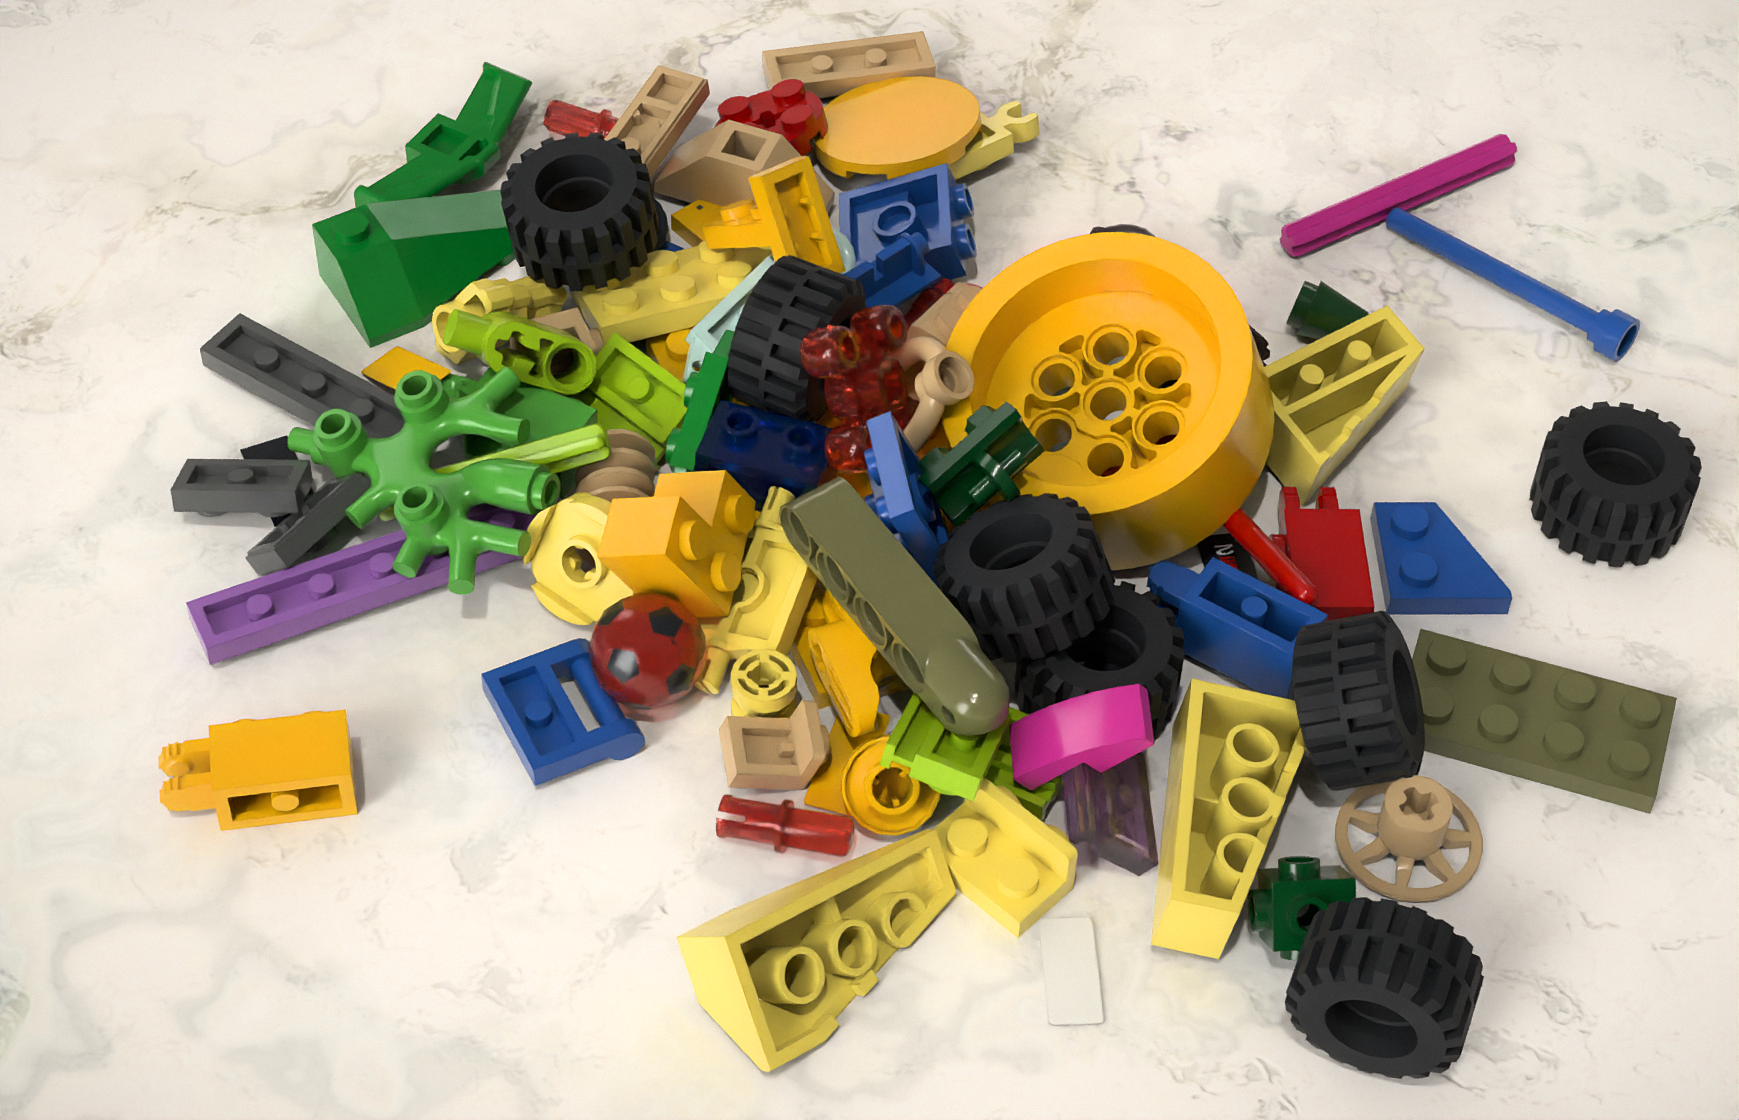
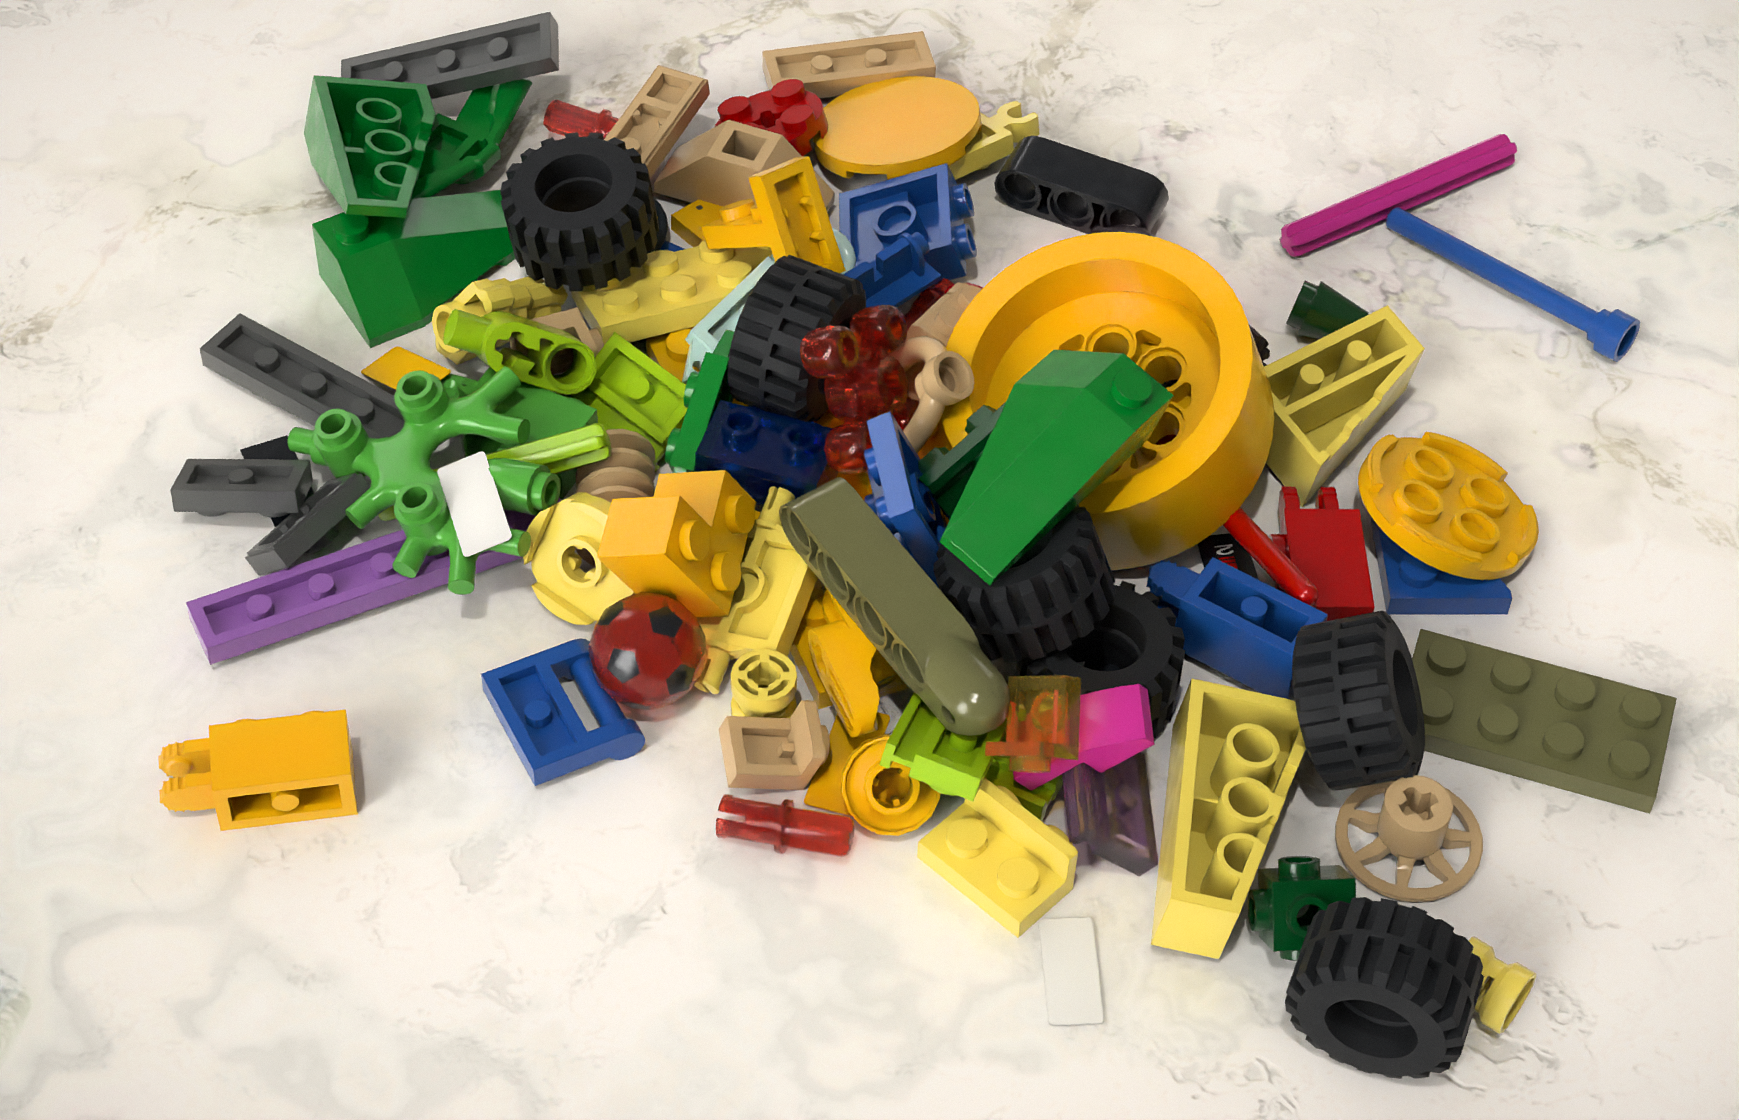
(368, 141): none -> green wedge
(466, 58): none -> dark grey plate
(474, 504): none -> white sticker
(800, 955): light yellow wedge -> none
(1040, 723): none -> clear yellow bracket
(1048, 451): none -> green wedge
(1078, 187): none -> black beam
(1447, 506): none -> yellow tile
(1502, 988): none -> light yellow wheel
(1614, 484): black tyre -> none

